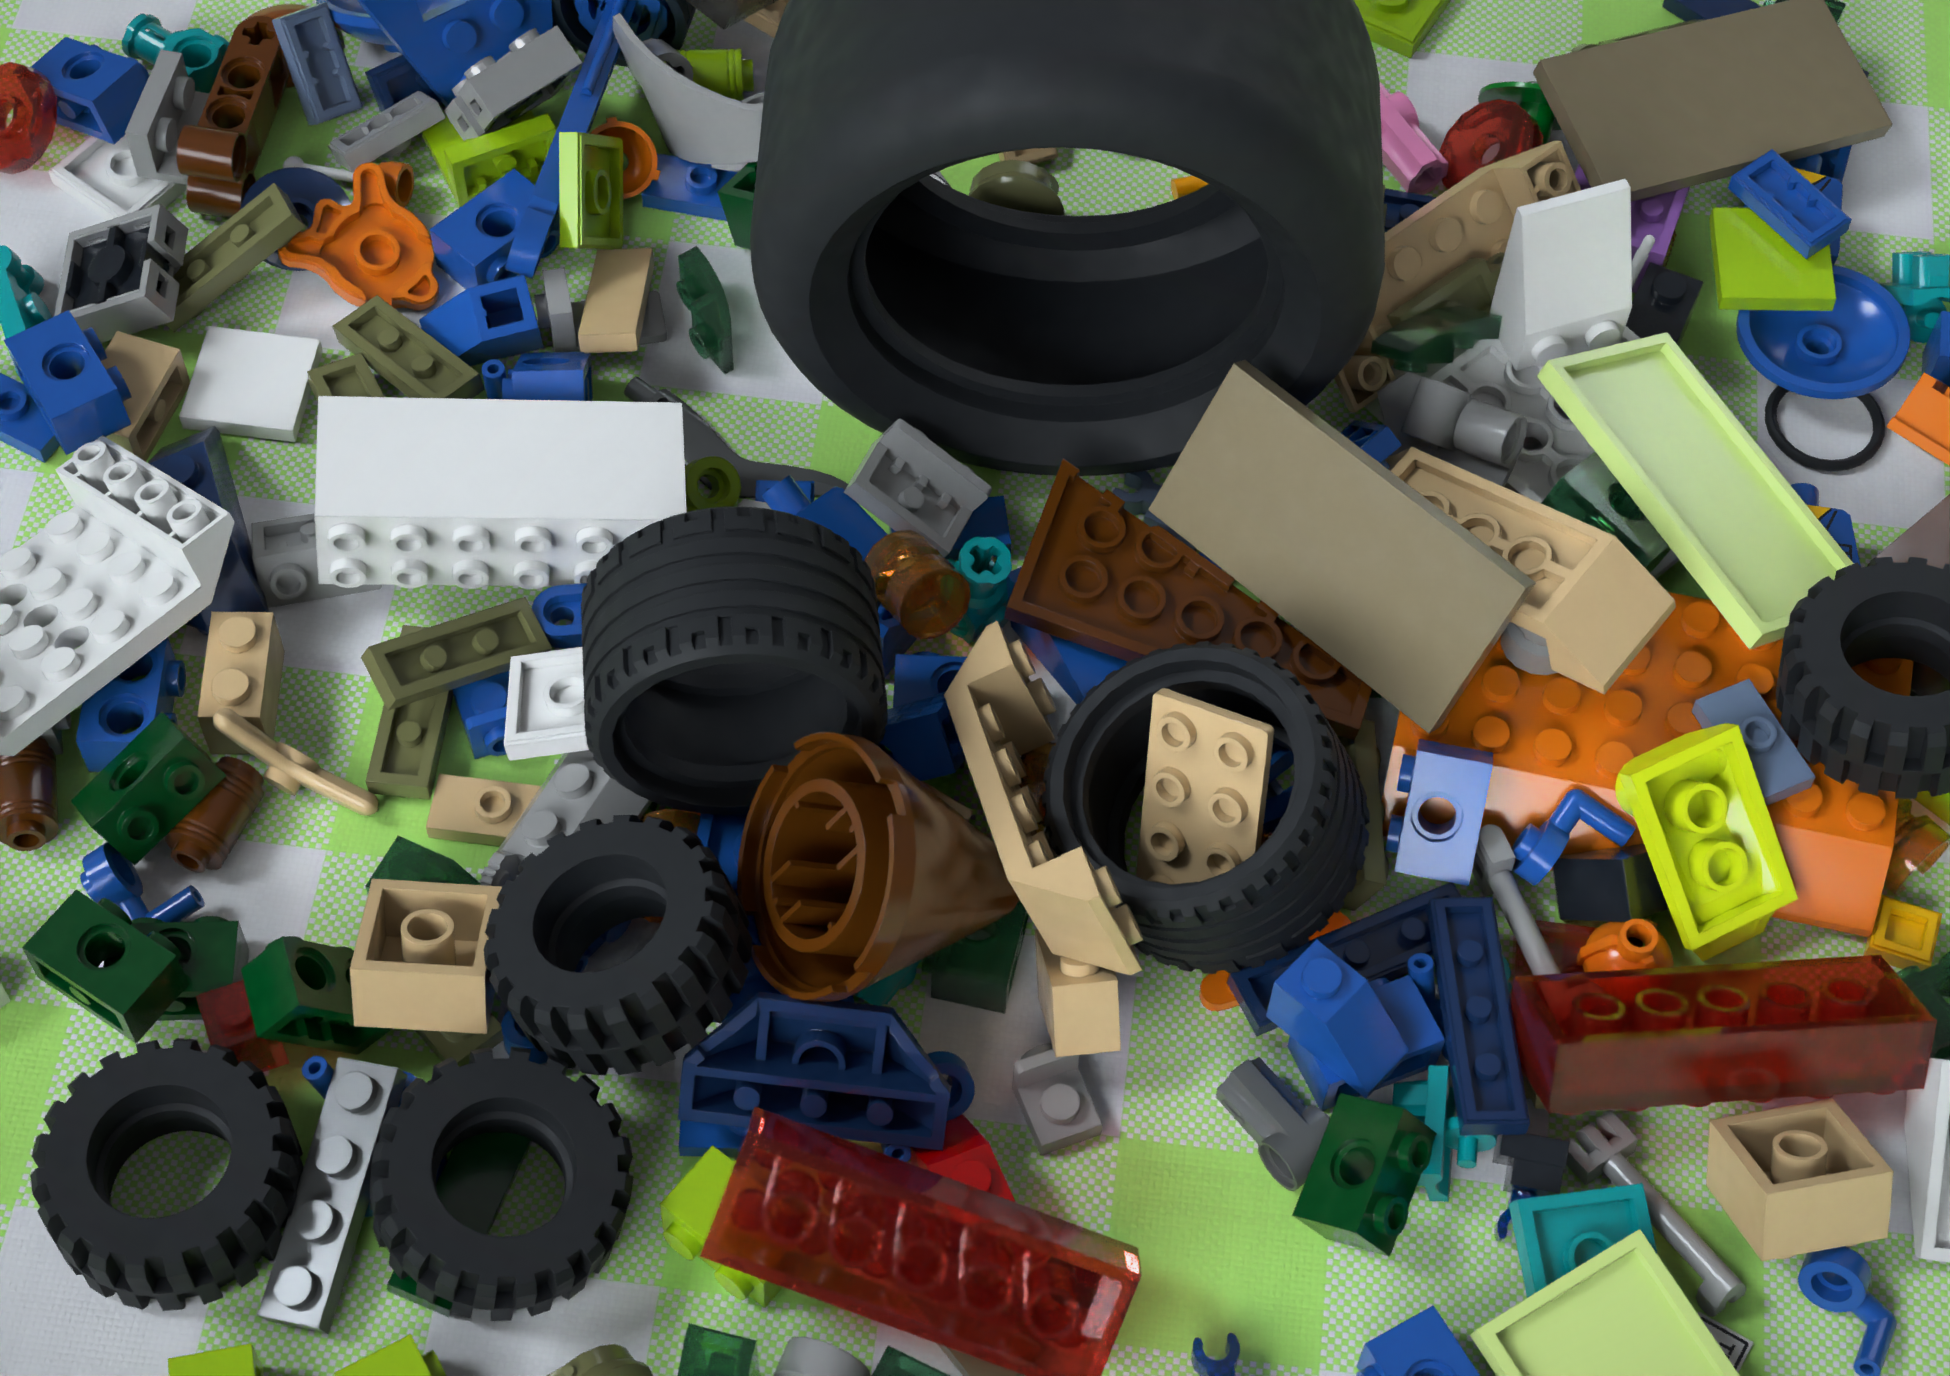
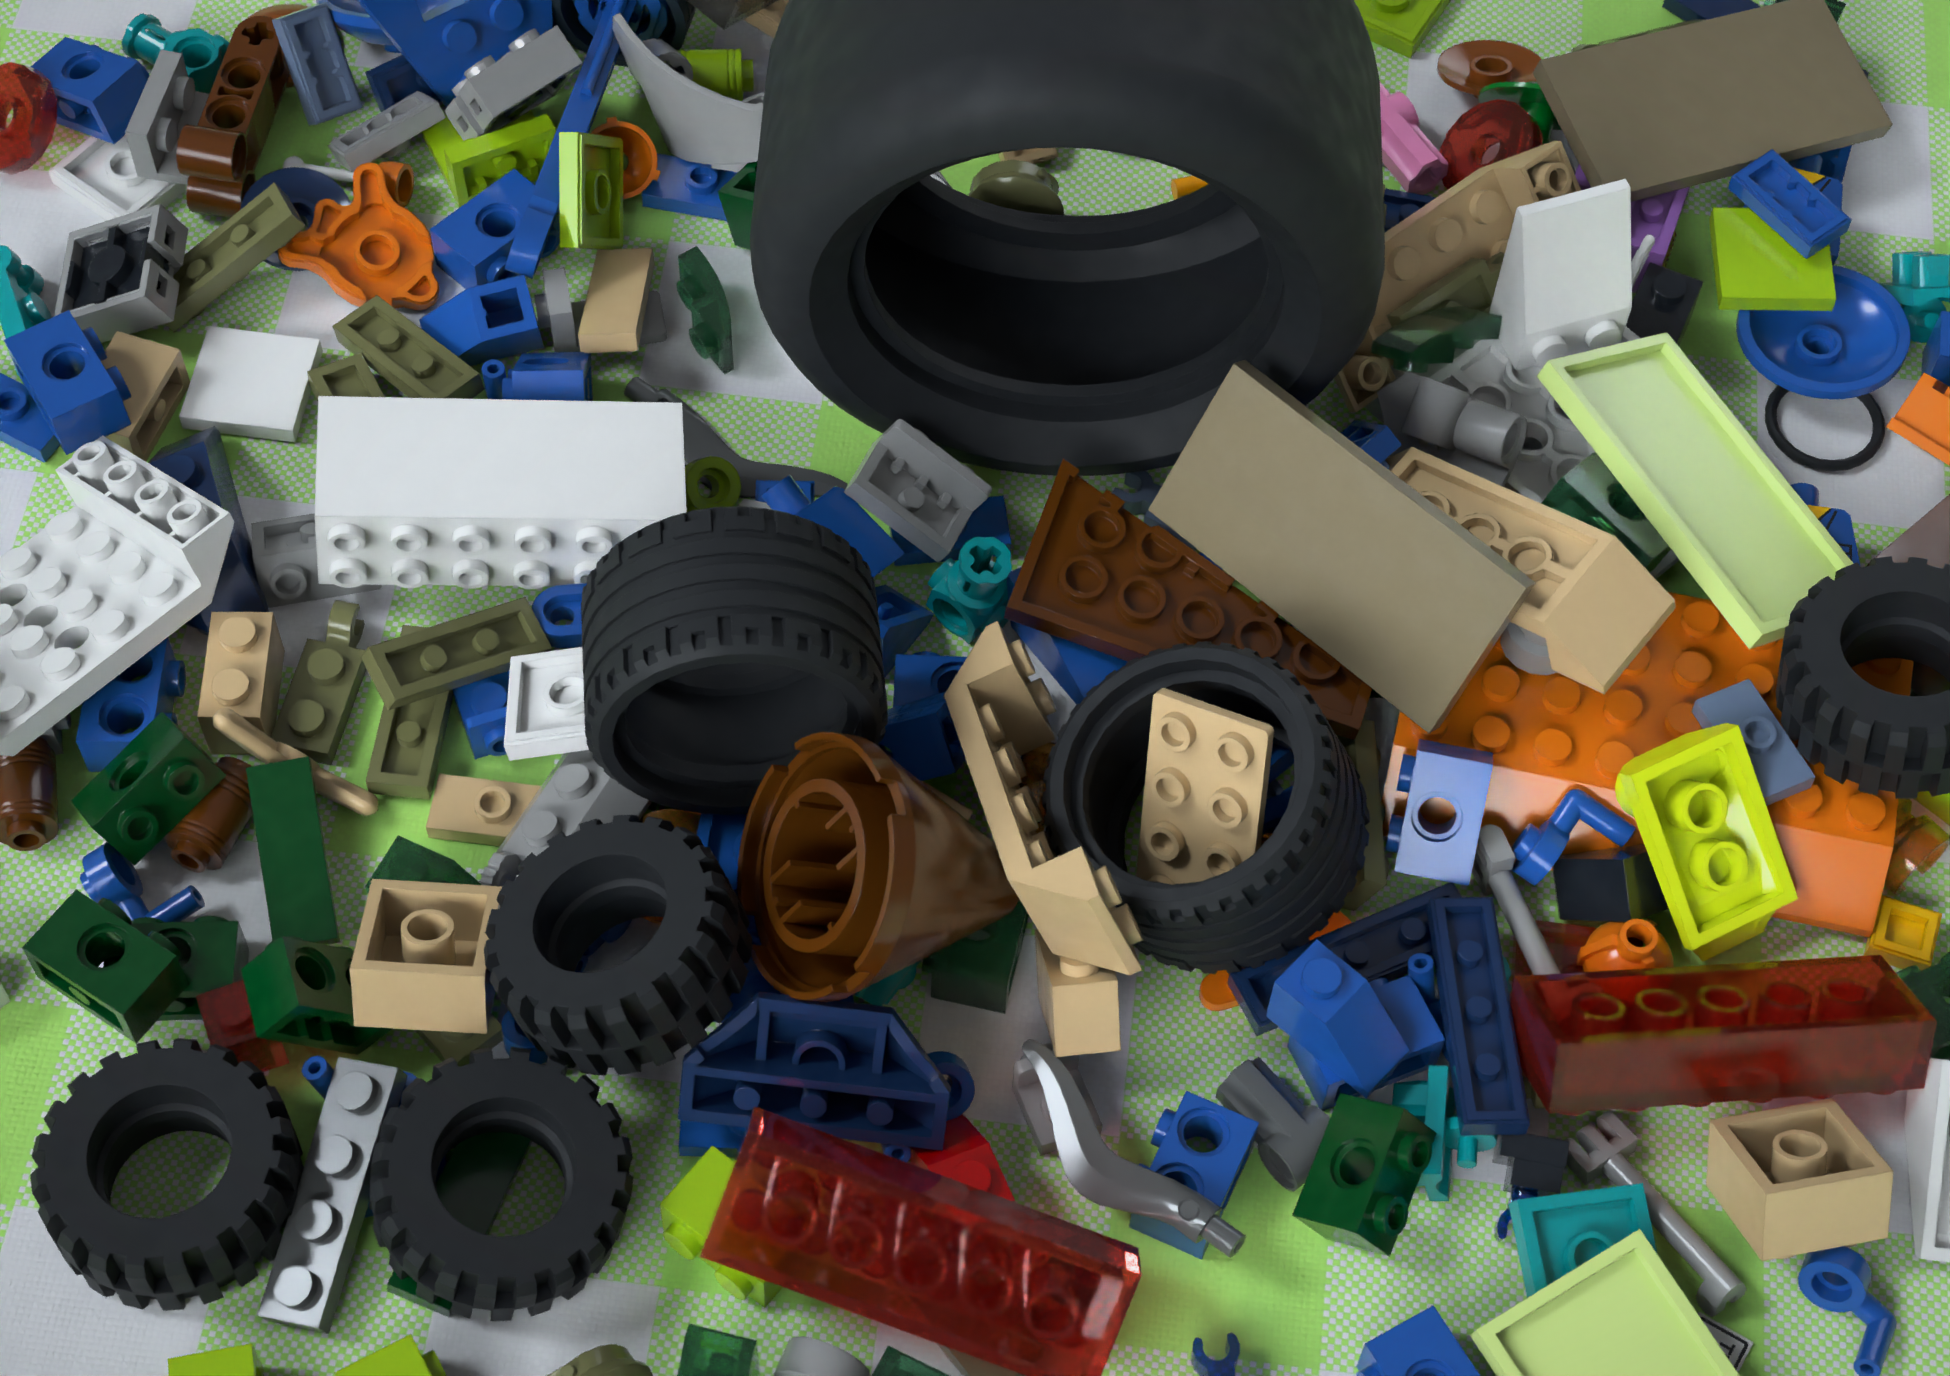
(292, 851): none -> dark green tile
(324, 687): none -> olive plate
(918, 584): clear orange wheel -> none
(1112, 1179): none -> dark grey piece
(1208, 1173): none -> blue brick
(1485, 62): none -> dark orange dish

